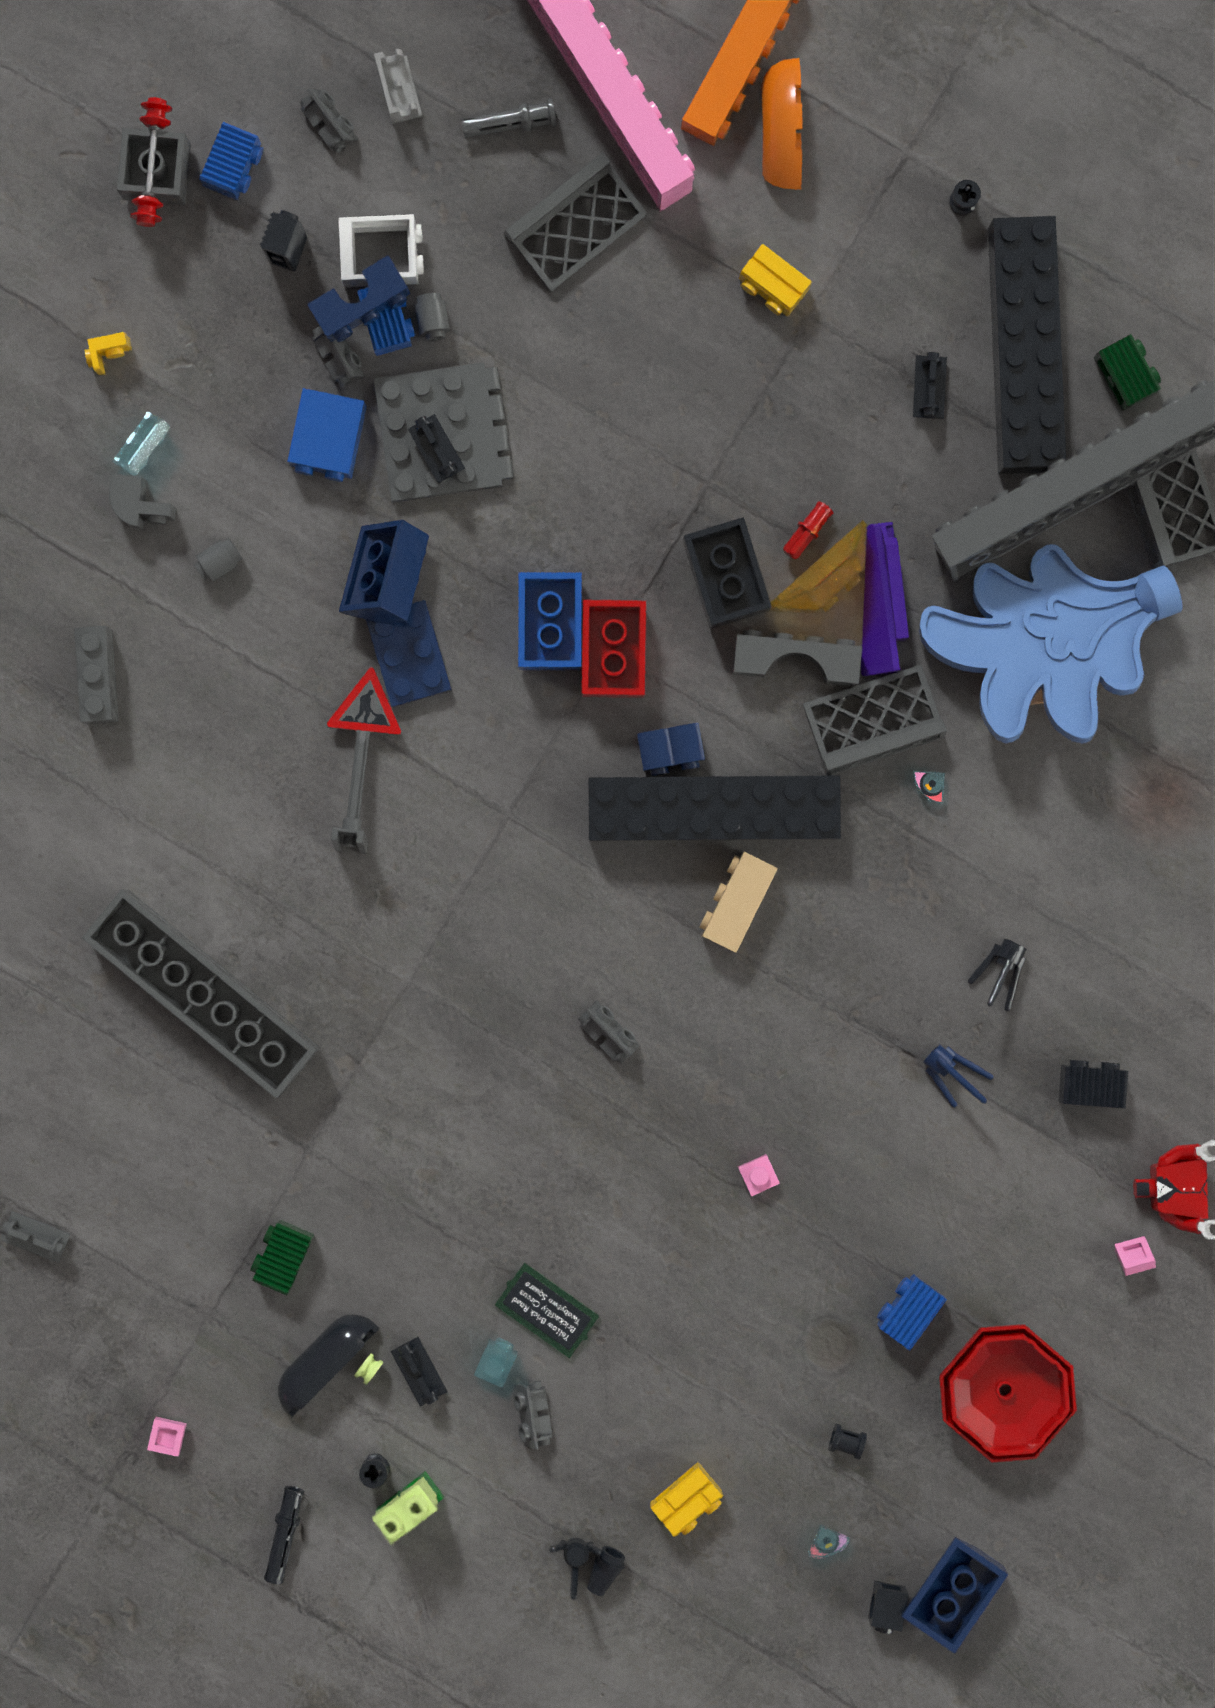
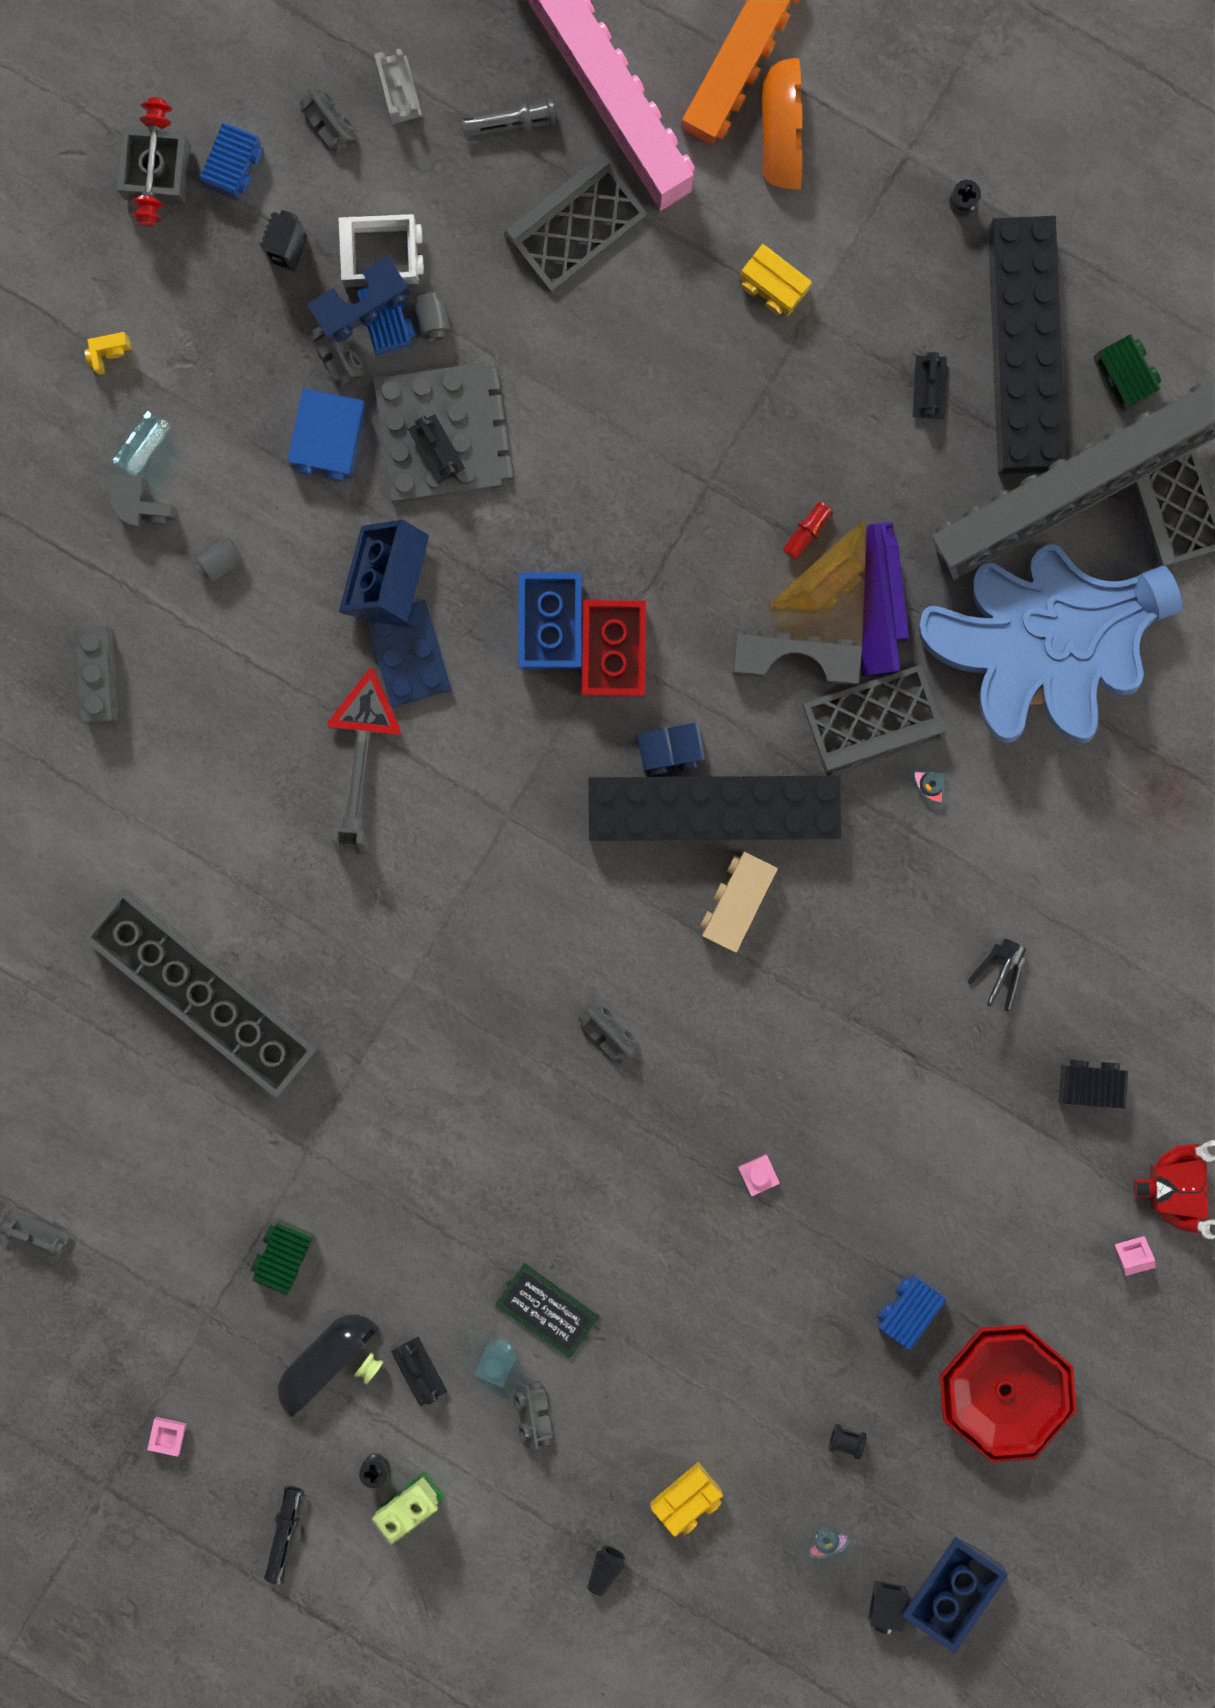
(575, 1554): black plant -> none
(726, 573): black brick -> none
(941, 1062): dark blue plant -> none

